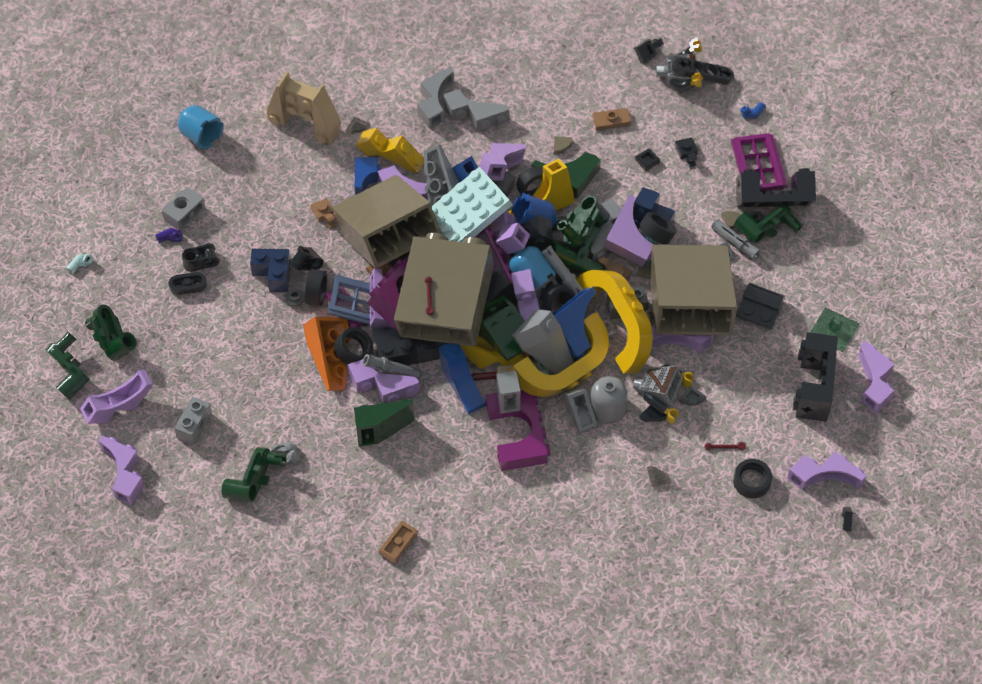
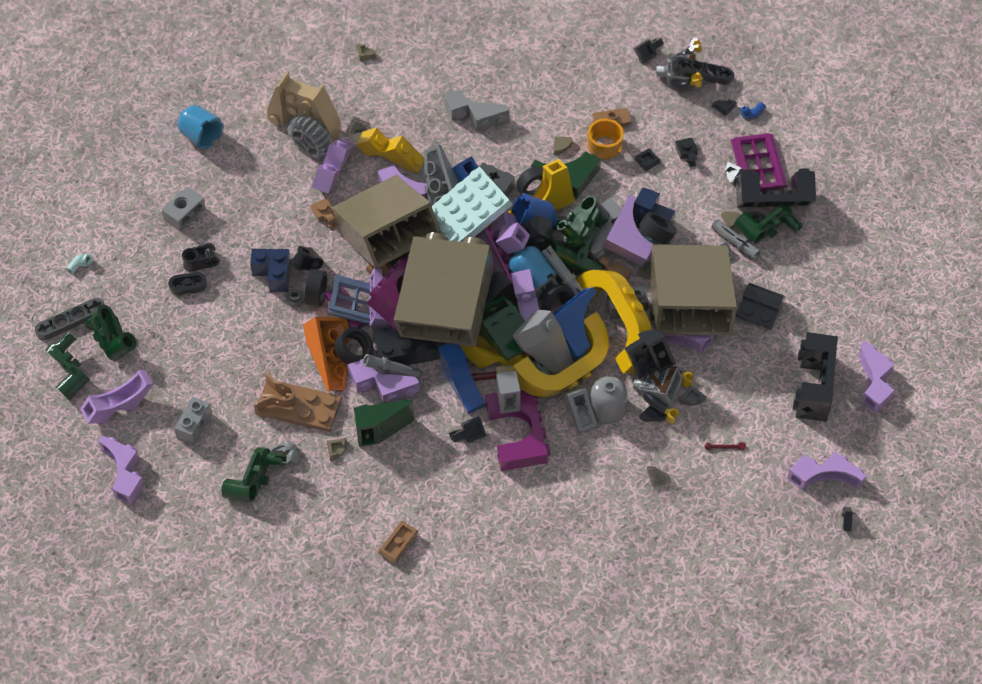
(68, 316): none -> dark grey beam
(169, 234): dark purple arm -> none
(297, 404): none -> medium nougat plate
(309, 136): none -> light grey gear
(333, 163): none -> lavender arch
(336, 447): none -> dark tan tile
(365, 53): none -> dark tan tile
(365, 172): blue arch -> none
(429, 310): dark red hinge -> none
(432, 88): light grey arch -> none
(471, 430): none -> black plate
(501, 158): lavender arch -> none
(605, 128): none -> light orange piece
(650, 353): none -> black brick
(724, 106): none -> black tile
(732, 172): none -> tile
(752, 492): black tyre -> none
(836, 325): clear green piece -> none

